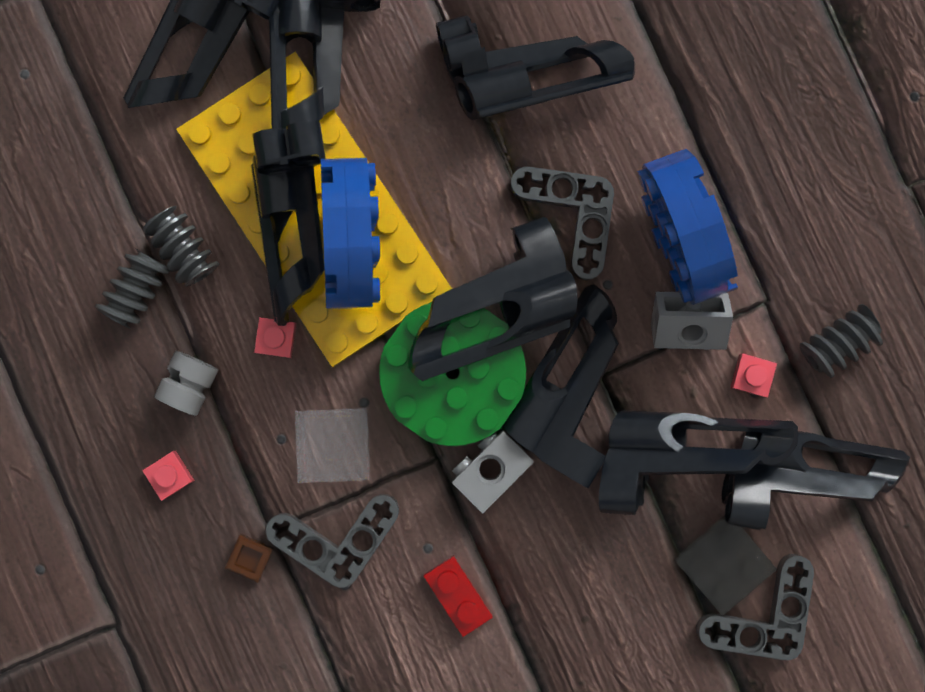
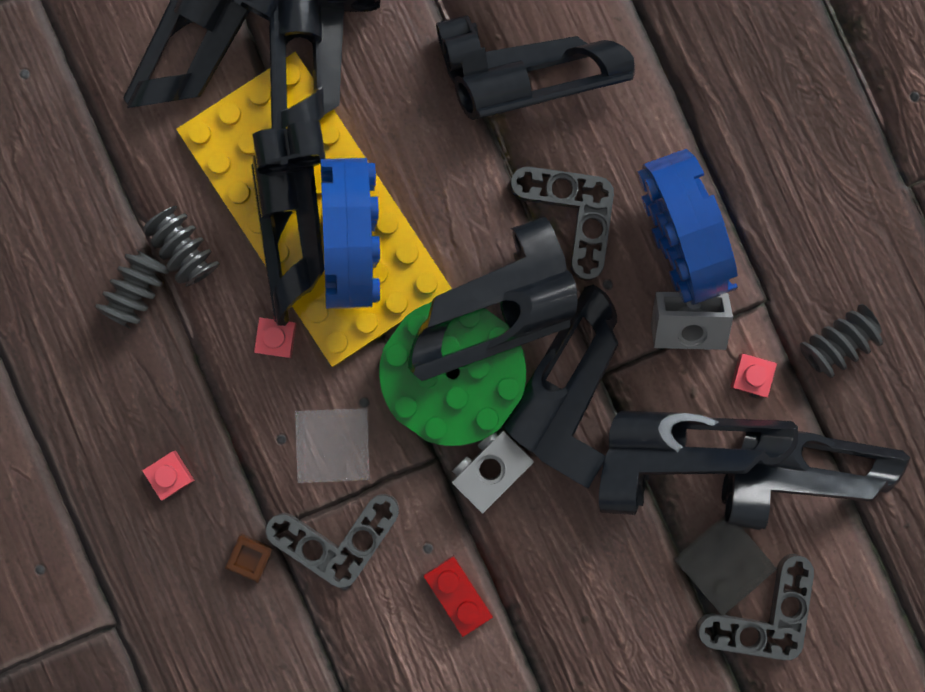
(186, 383): light grey wheel -> none

